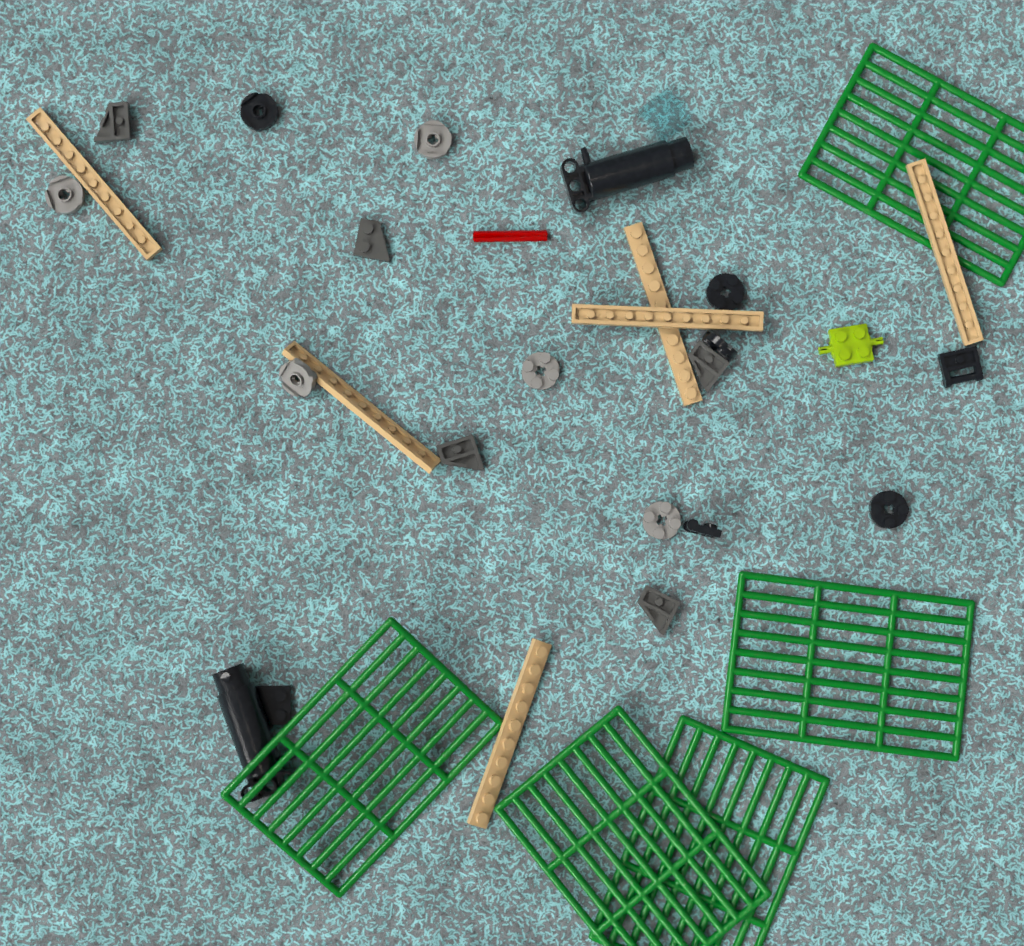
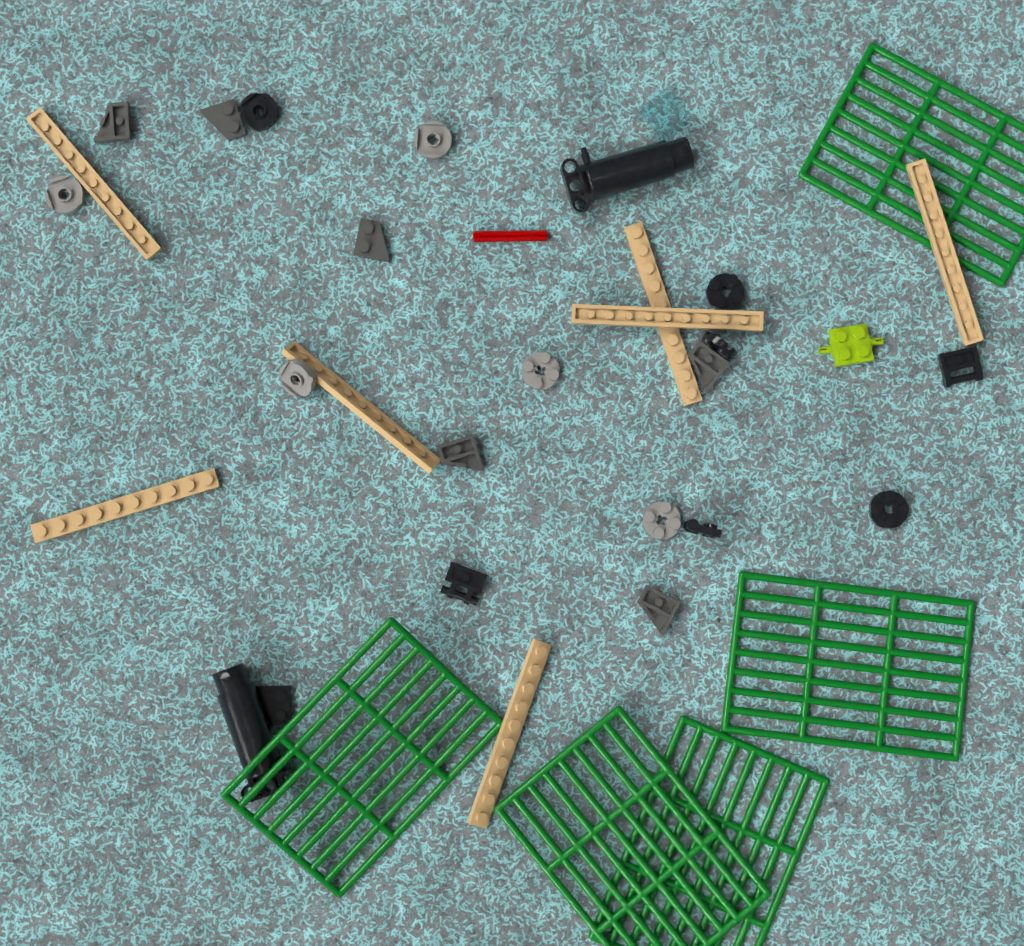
(125, 505): none -> tan plate
(226, 119): none -> dark grey wing
(464, 577): none -> black plate

